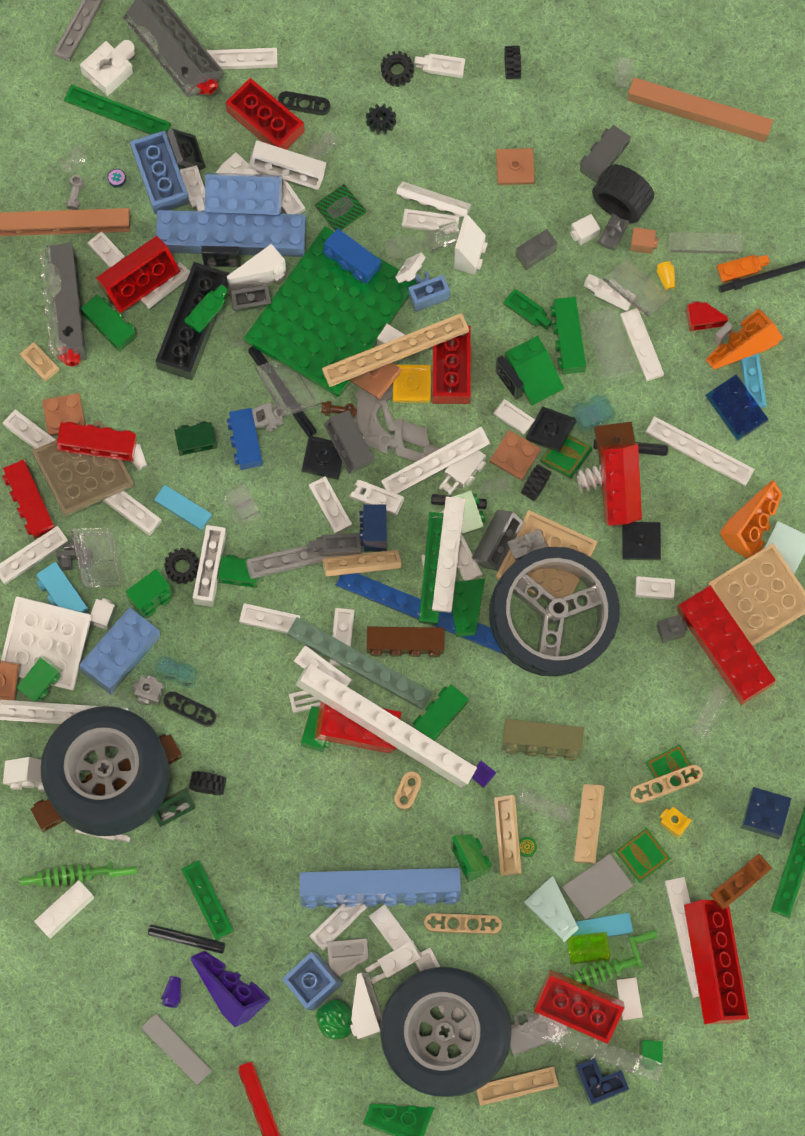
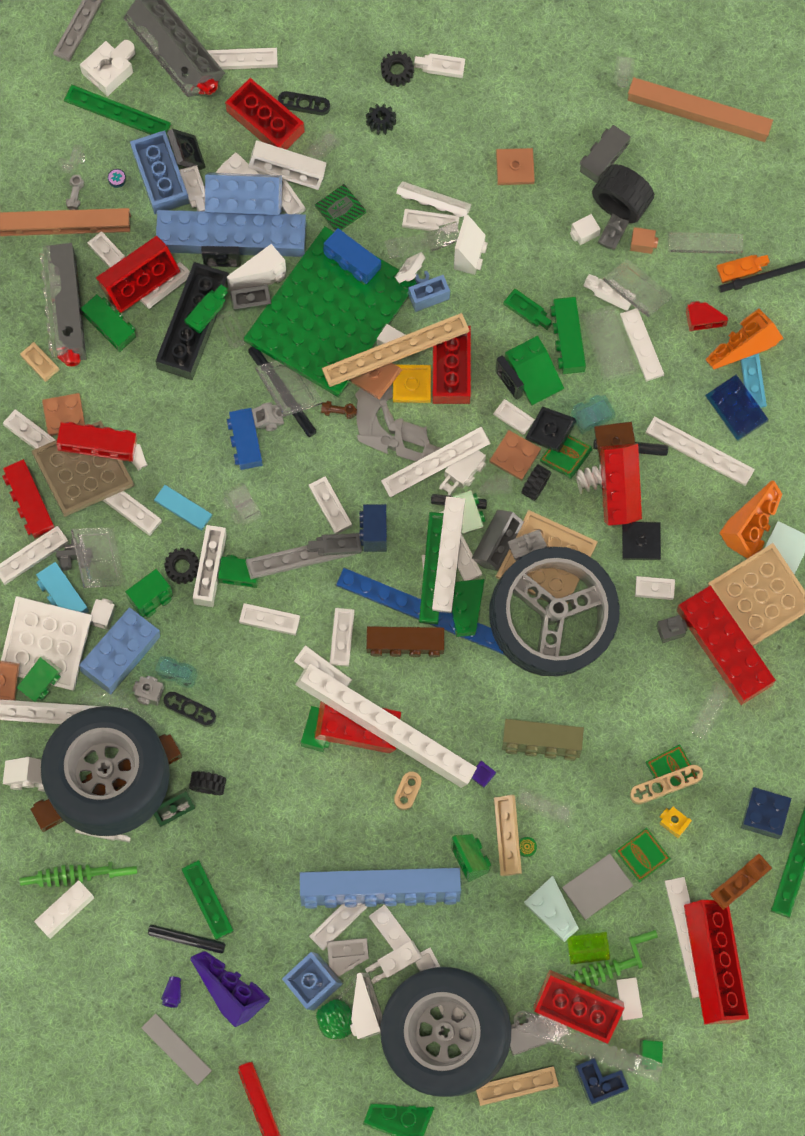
(195, 438): dark green brick -> none
(303, 708): white tile -> none
(321, 458): black plate -> none
(349, 442): dark grey brick -> none
(359, 663): sand green plate -> none
(361, 563): tan plate -> none
(377, 495): white plate -> none
(441, 712): green brick -> none
(463, 919): tan beam -> none
(512, 62): black tyre -> none
(536, 249): dark grey brick -> none
(589, 824): tan plate -> none
(613, 925): medium azure tile -> none
(666, 274): yellow cone -> none
(722, 334): light grey tile -> none

